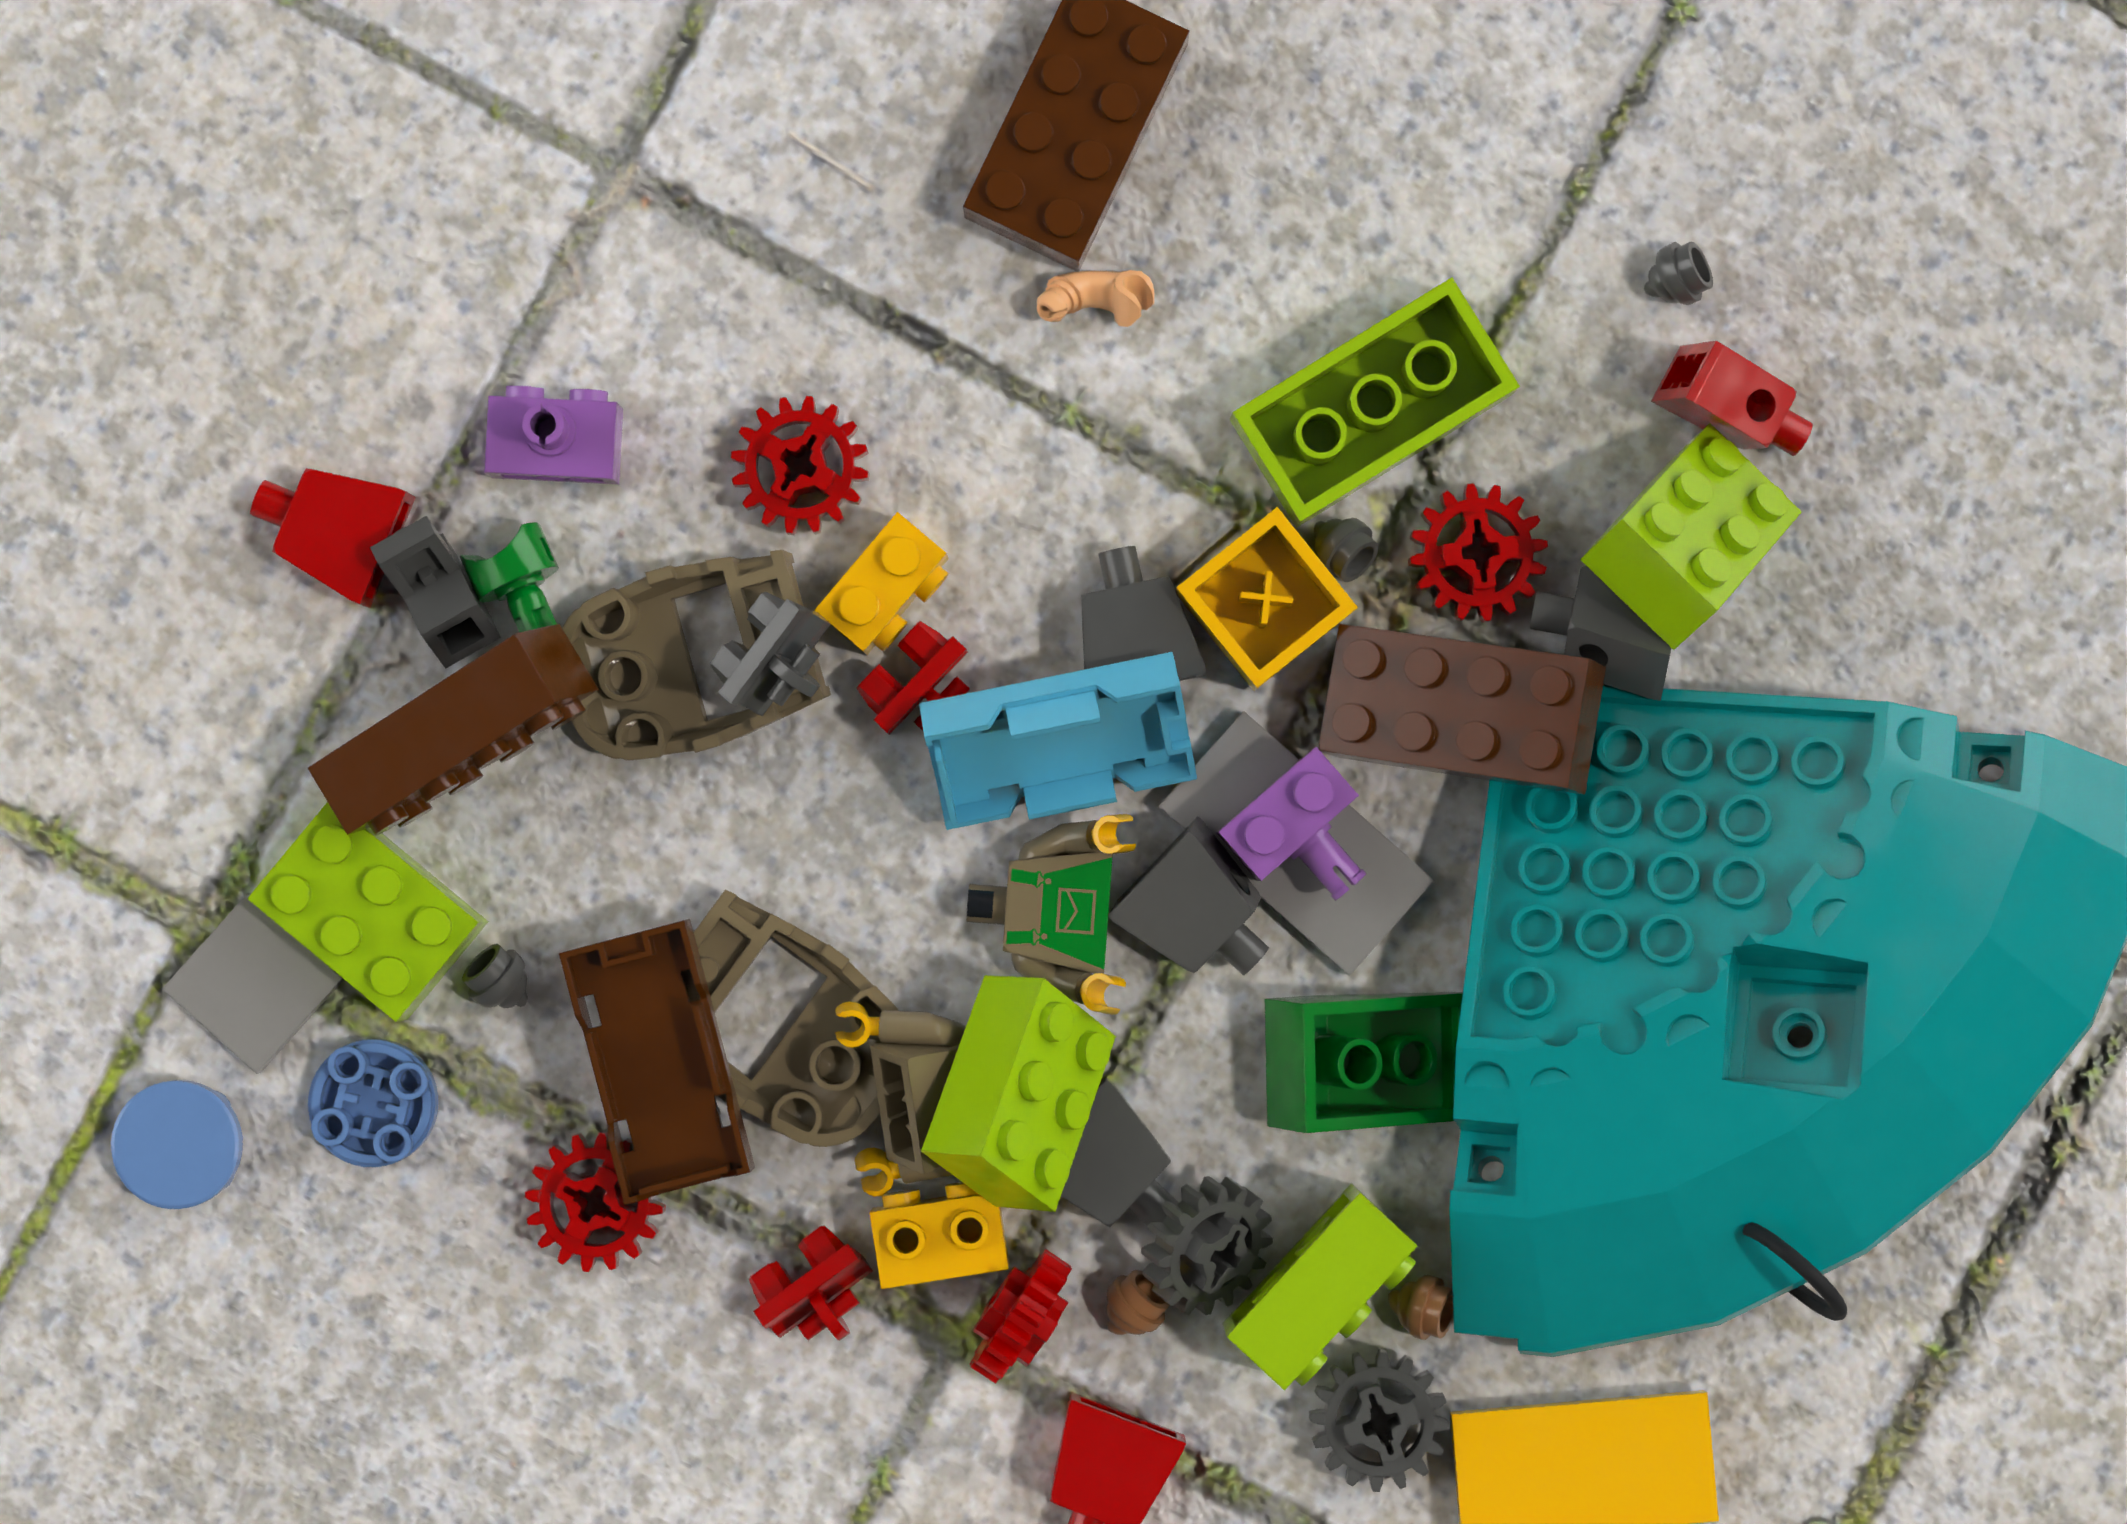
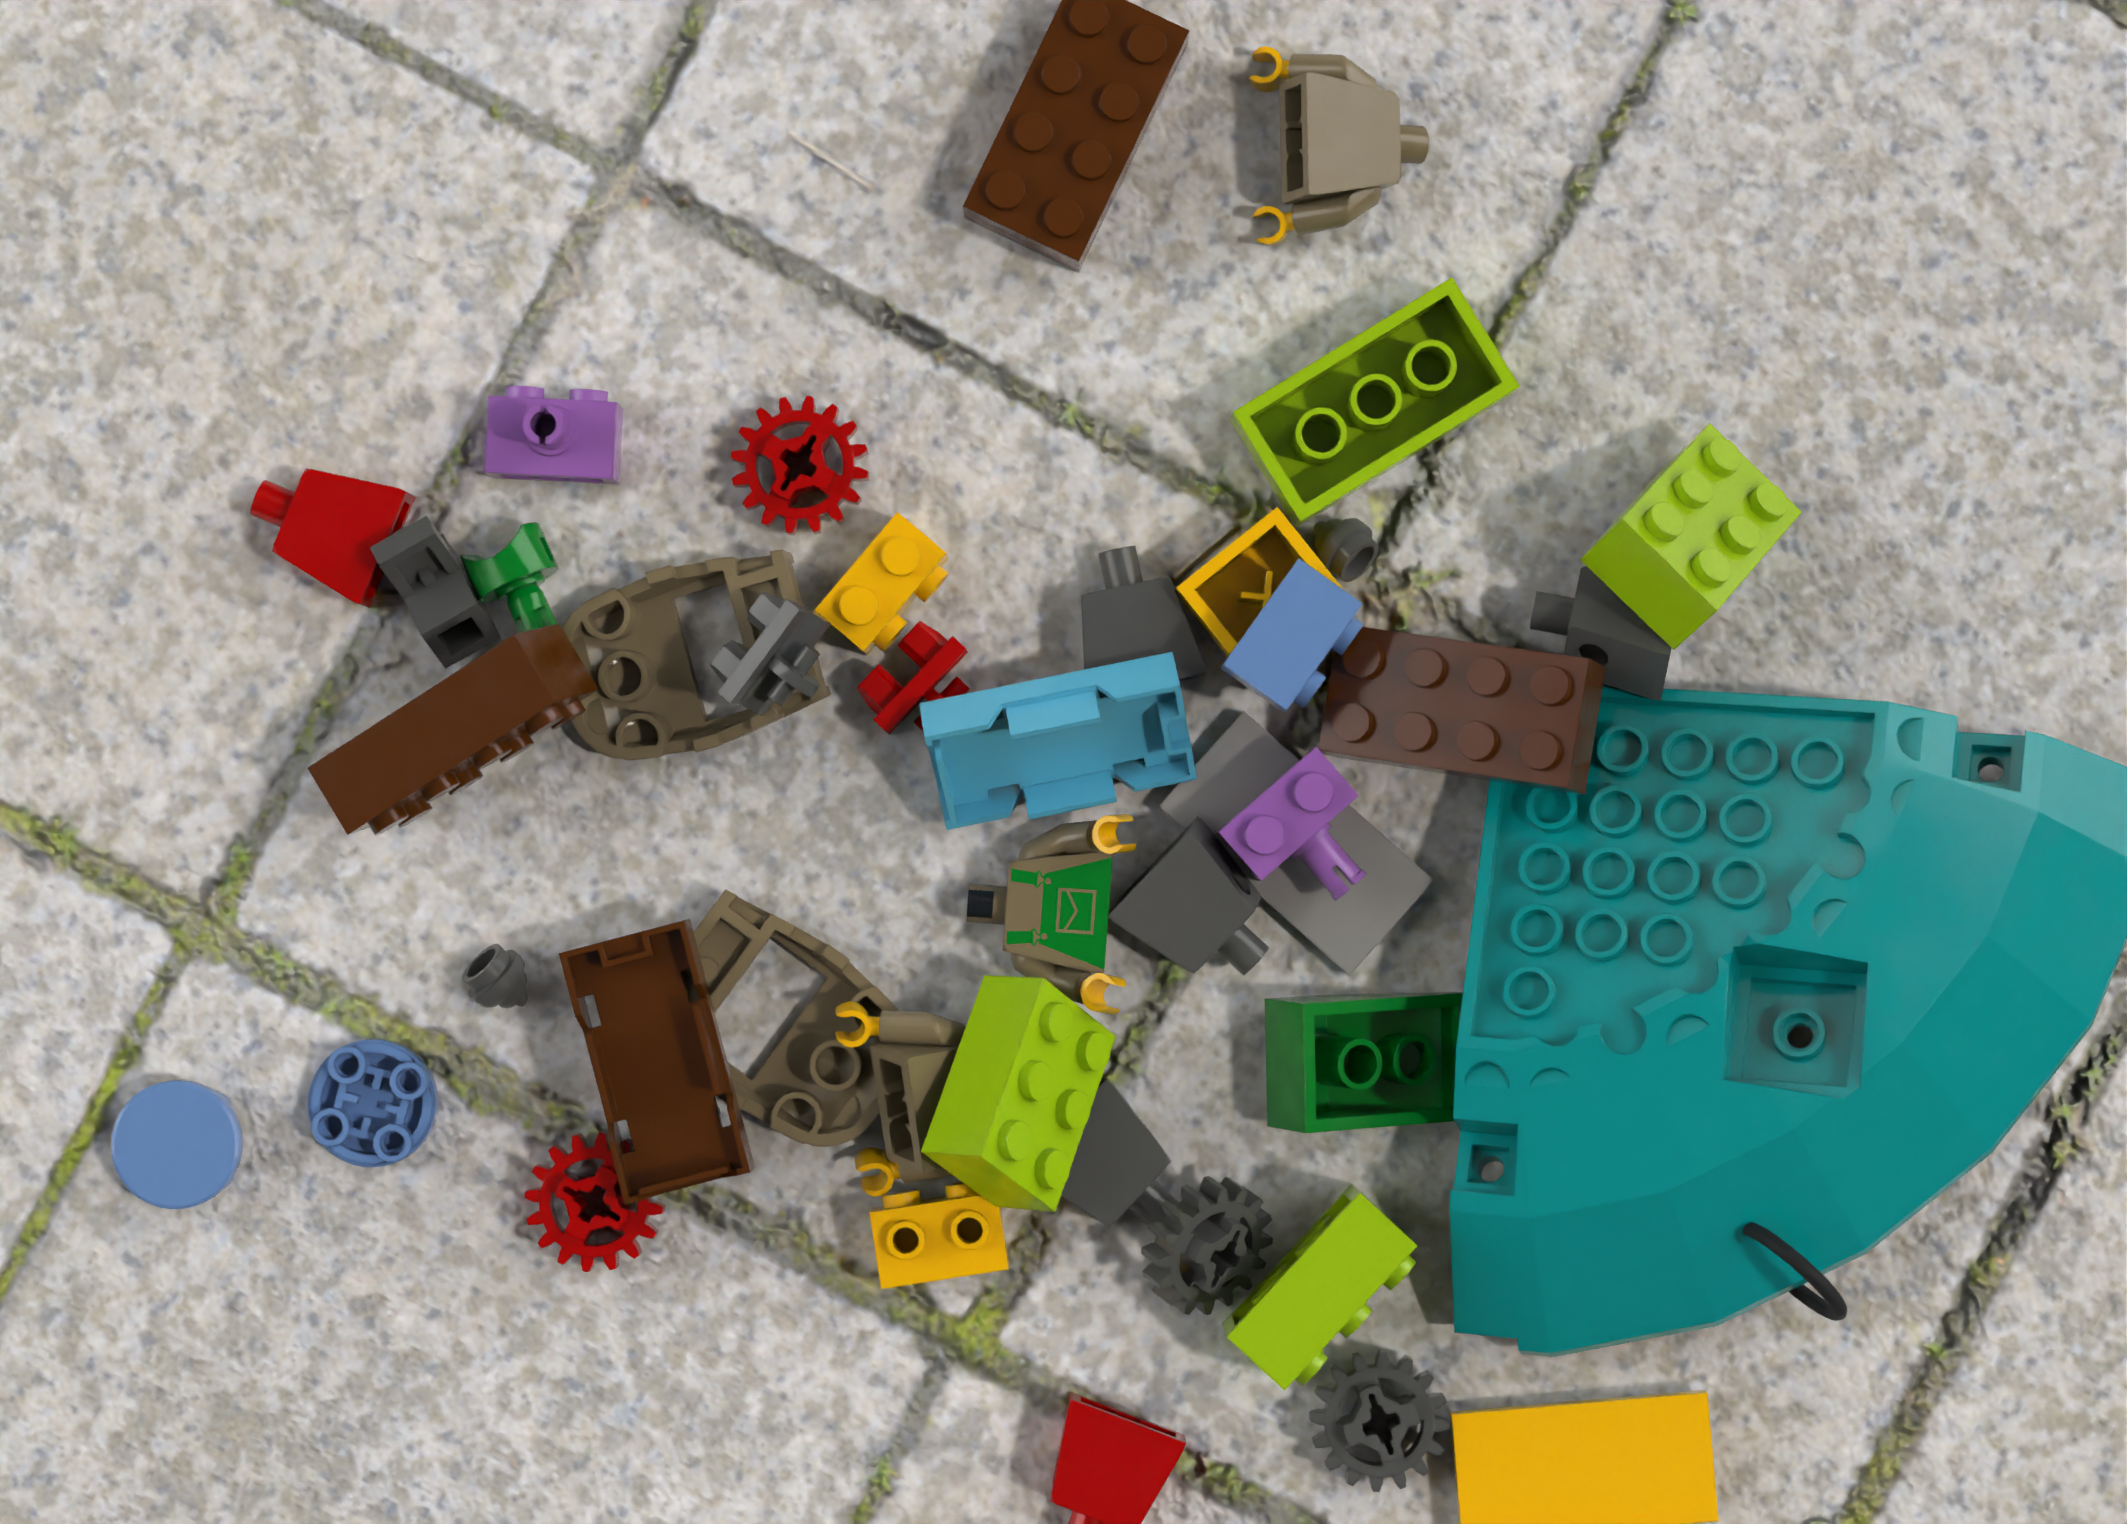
(252, 985): light grey tile -> none
(368, 913): lime brick -> none
(819, 1295): red hips -> none
(1020, 1316): red gear -> none
(1113, 291): light nougat piece -> none
(1134, 1305): medium nougat plate -> none
(1293, 637): none -> medium blue brick
(1335, 141): none -> dark tan torso
(1424, 1307): medium nougat plate -> none
(1505, 550): red gear -> none
(1679, 274): dark grey plate -> none
(1734, 395): red torso -> none

